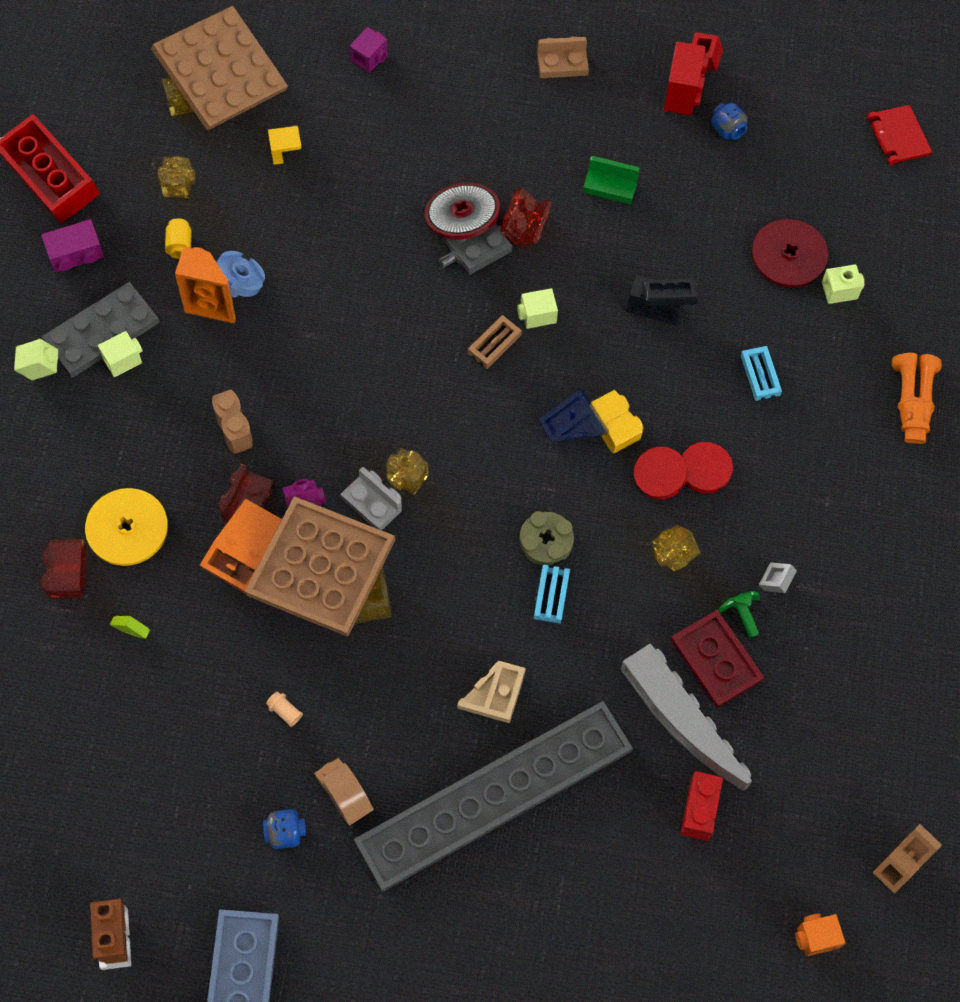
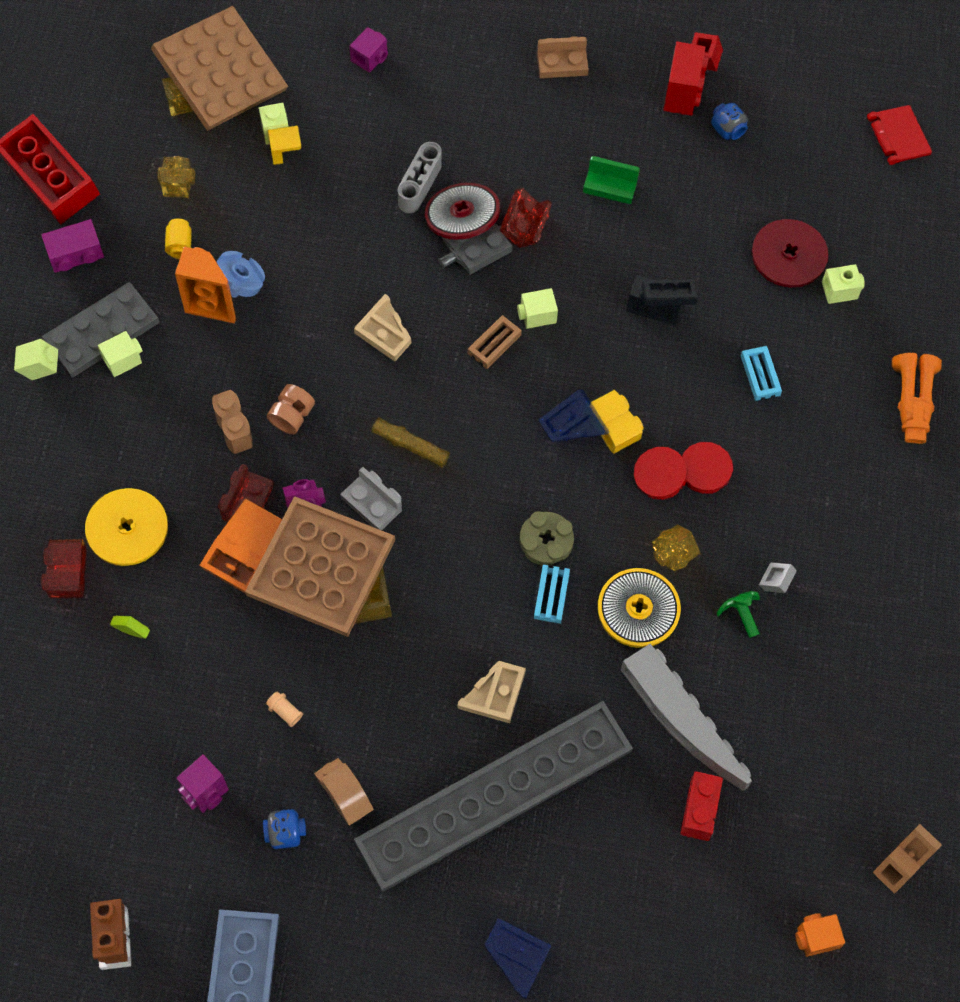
(202, 785): none -> magenta brick
(272, 118): none -> yellowish green brick
(292, 407): none -> nougat wheel
(384, 329): none -> tan wing
(407, 470): clear yellow brick -> none
(415, 444): none -> clear yellow pin
(420, 164): none -> light grey beam
(517, 955): none -> clear blue wing
(657, 598): none -> piece
(717, 659): dark red plate -> none

